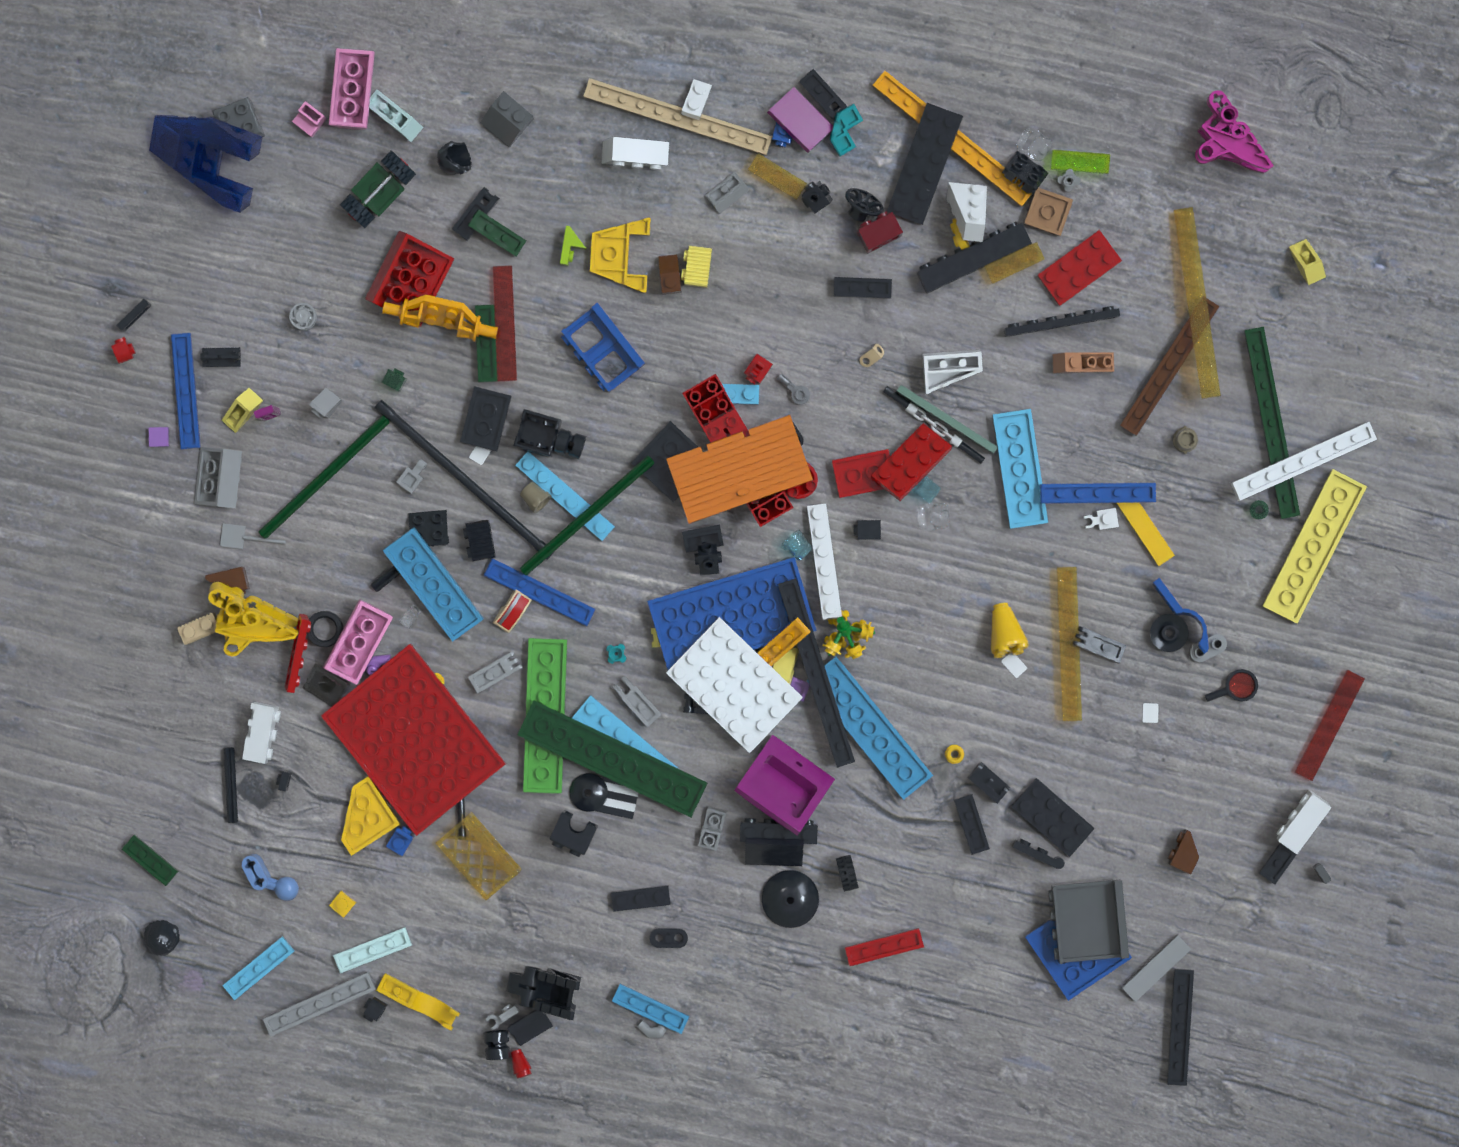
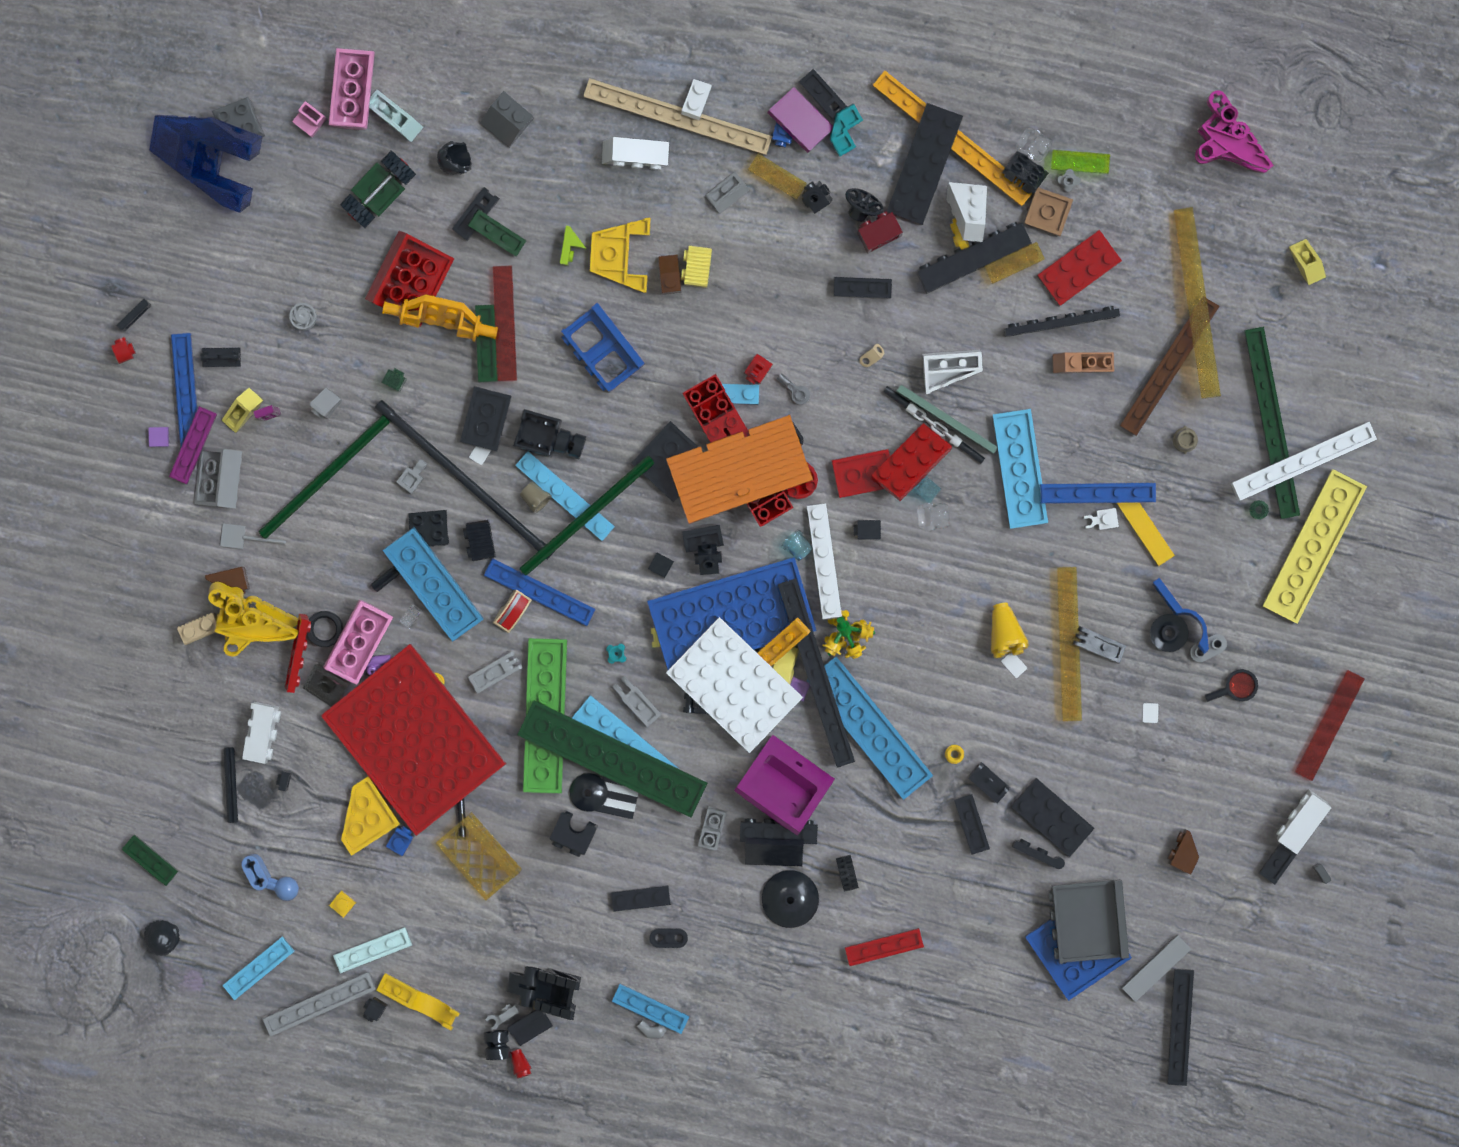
(193, 445): none -> magenta tile
(661, 565): none -> black slope

